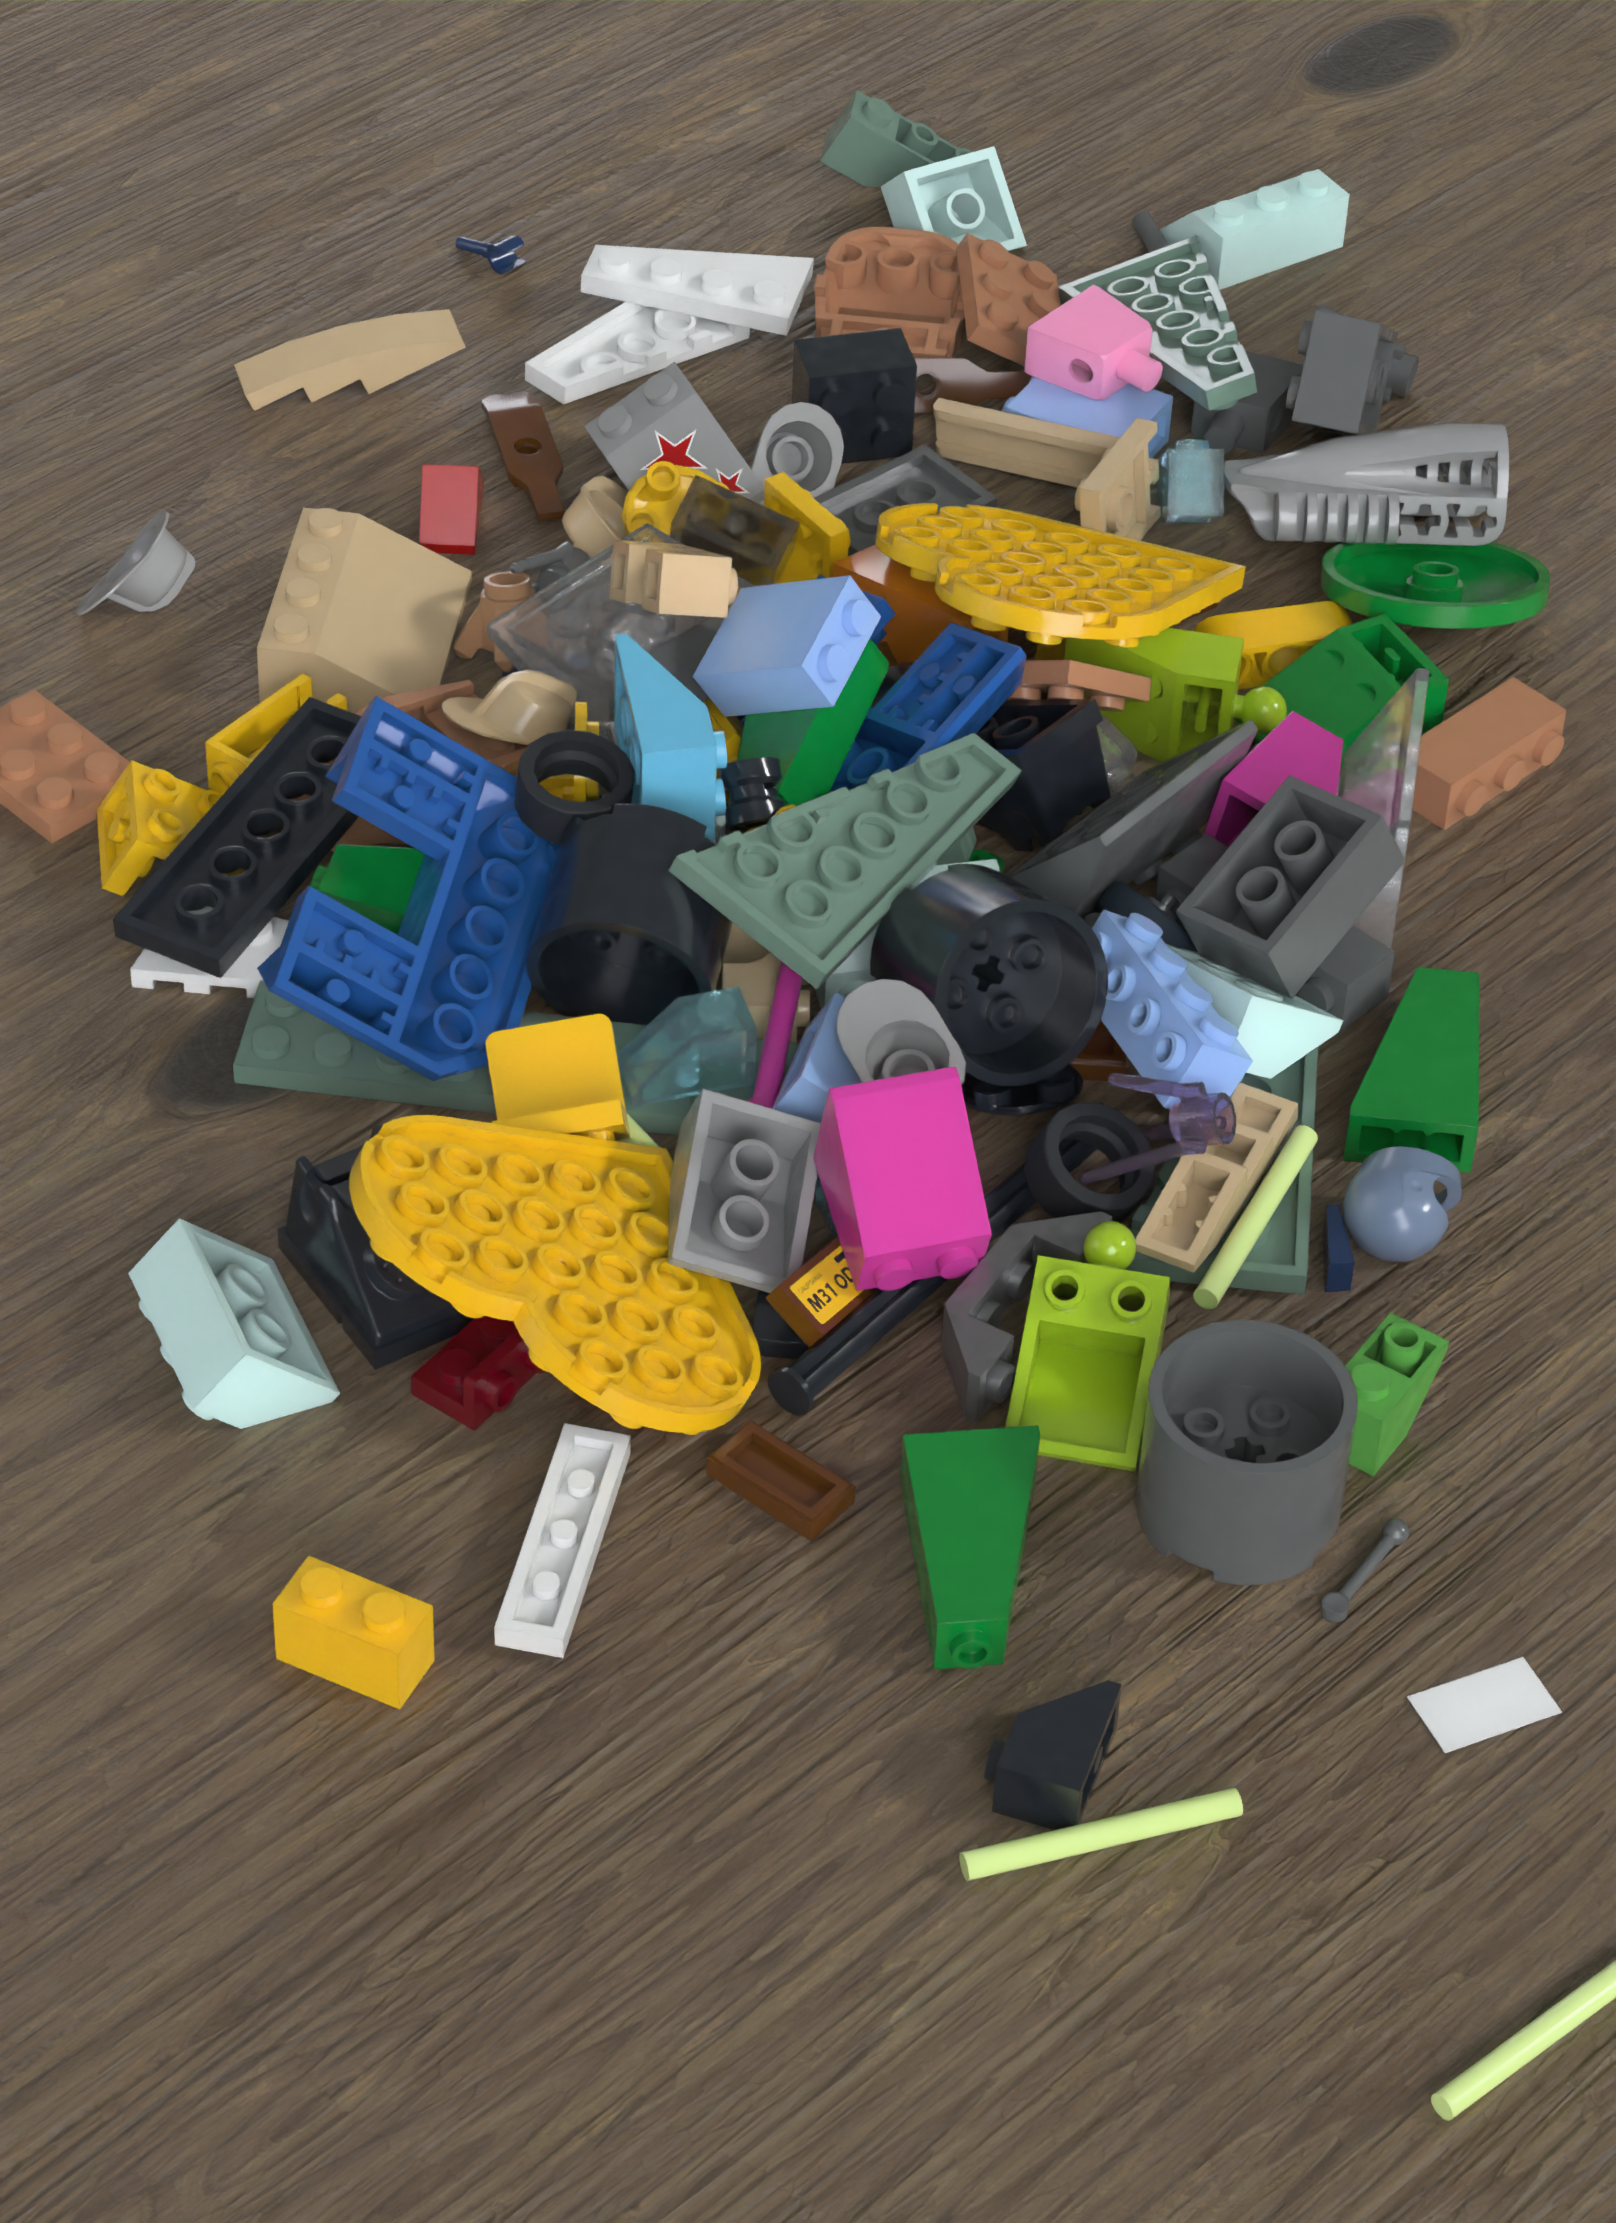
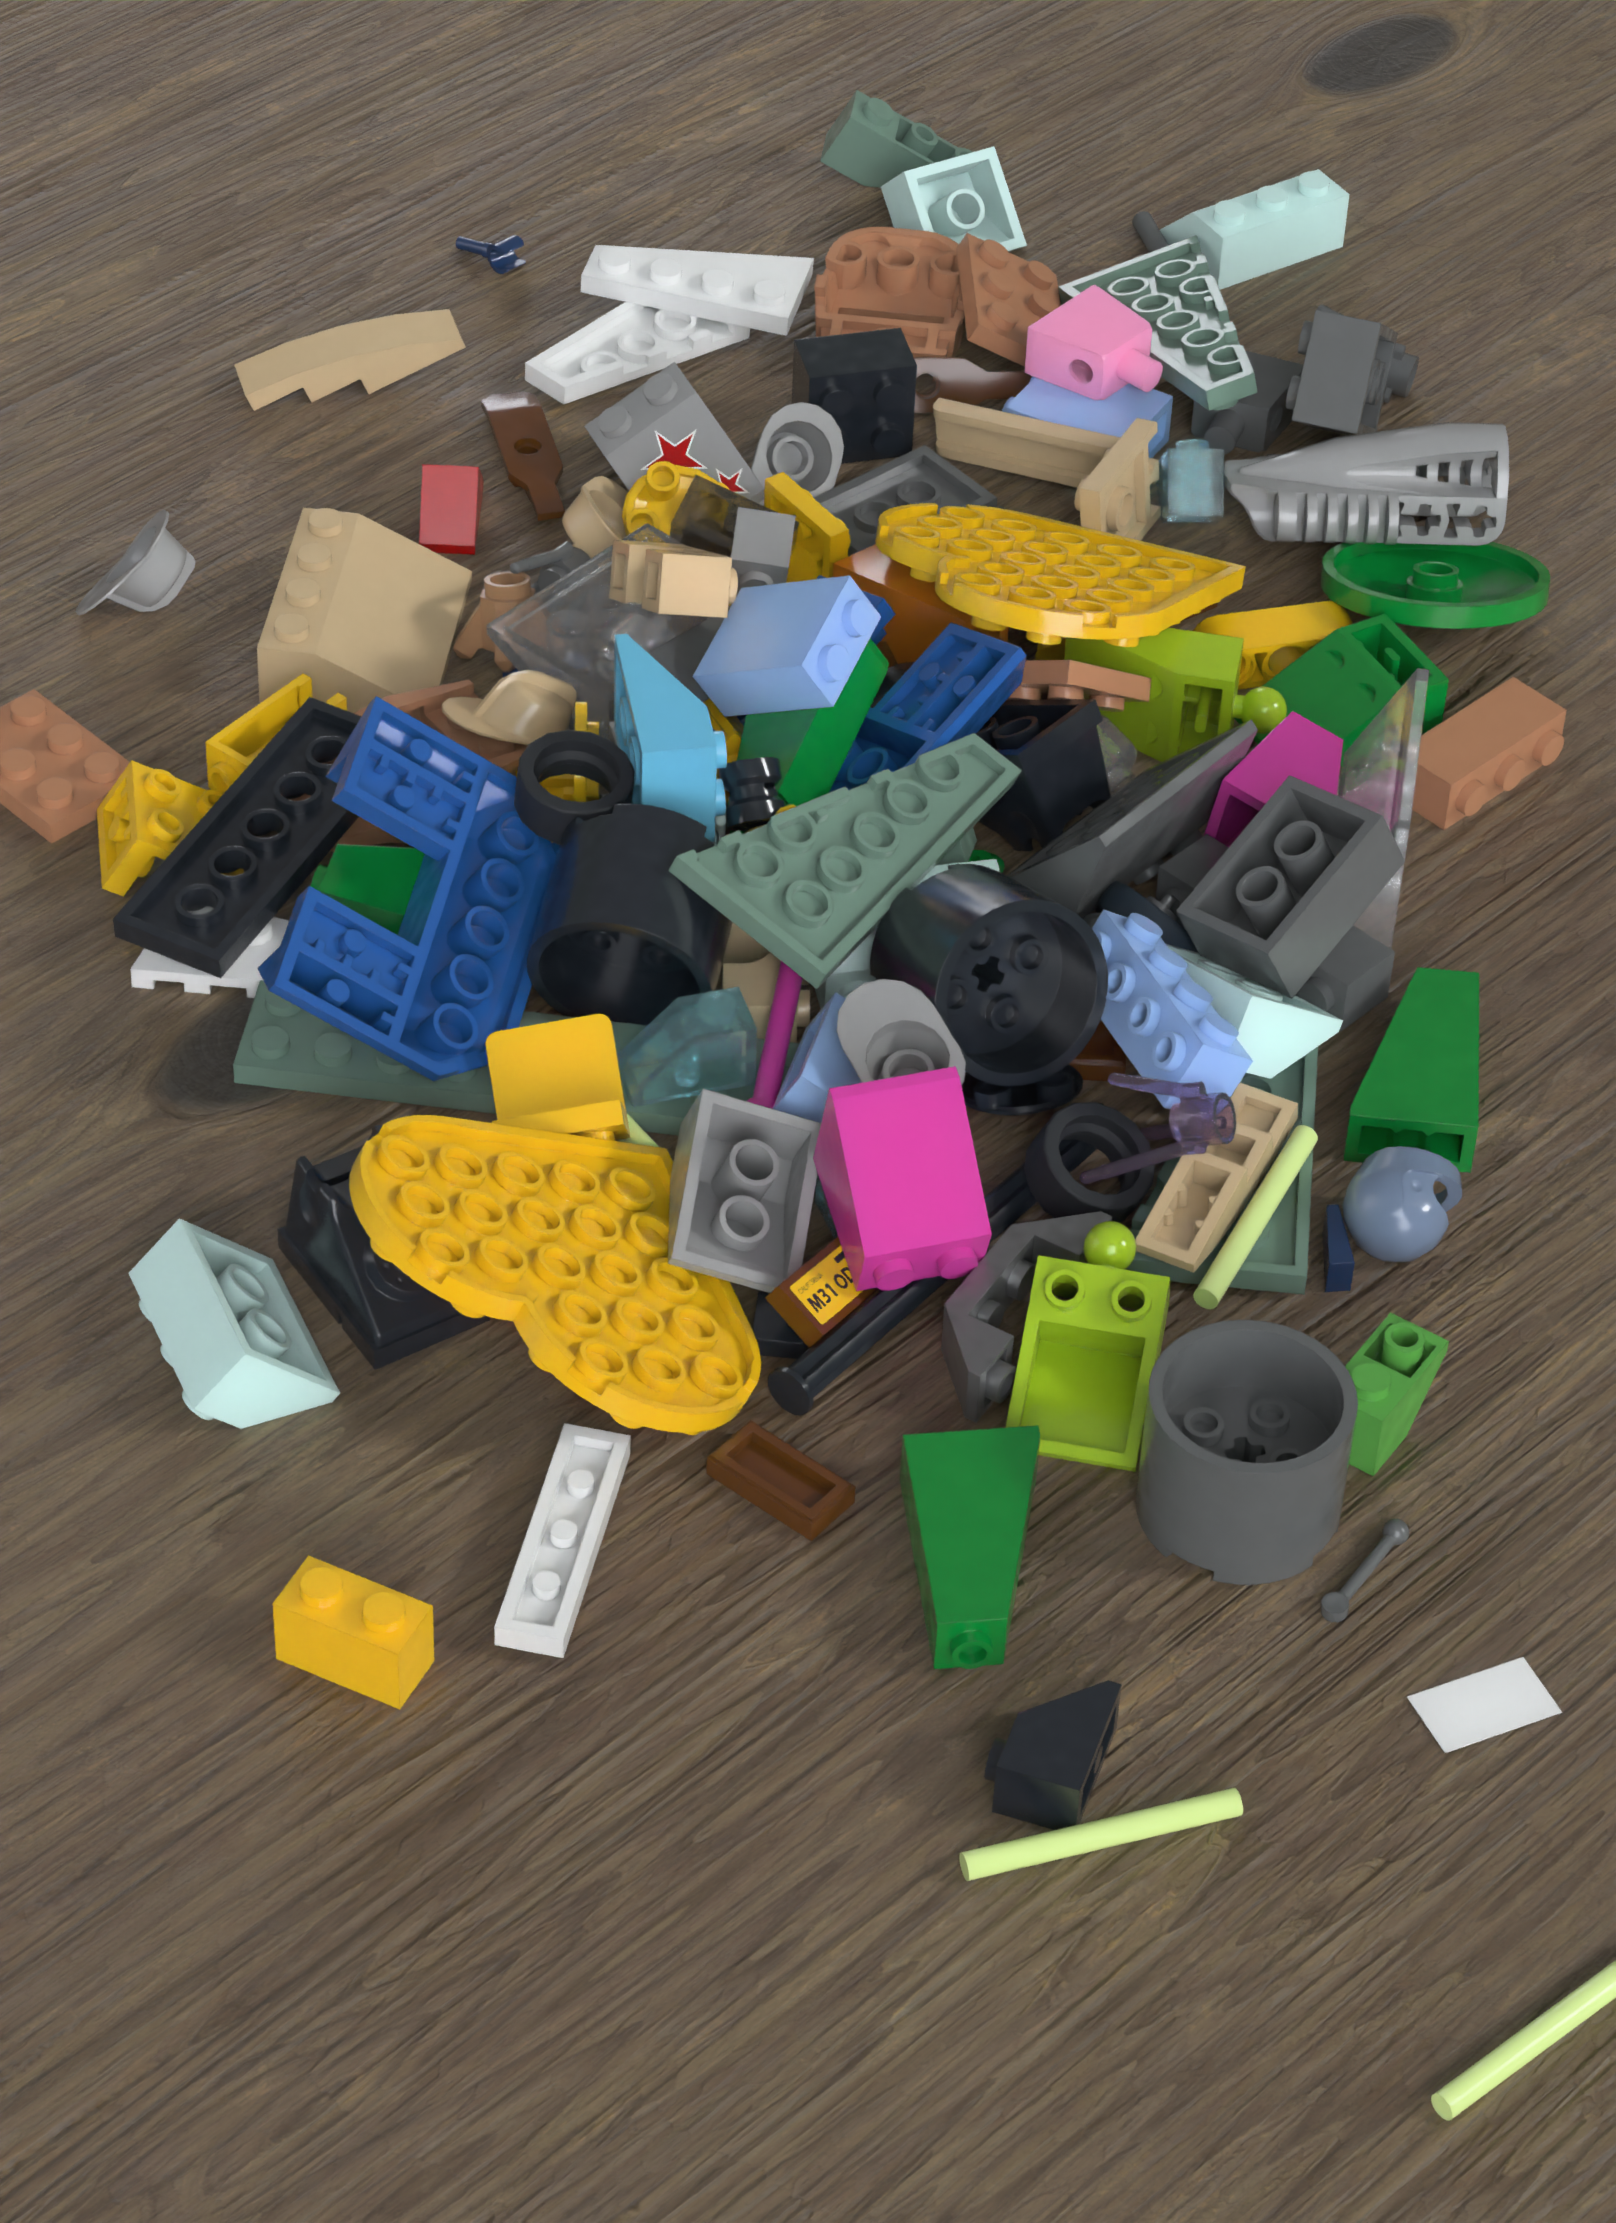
(476, 1372): dark red bracket -> none
(762, 547): none -> light grey brick

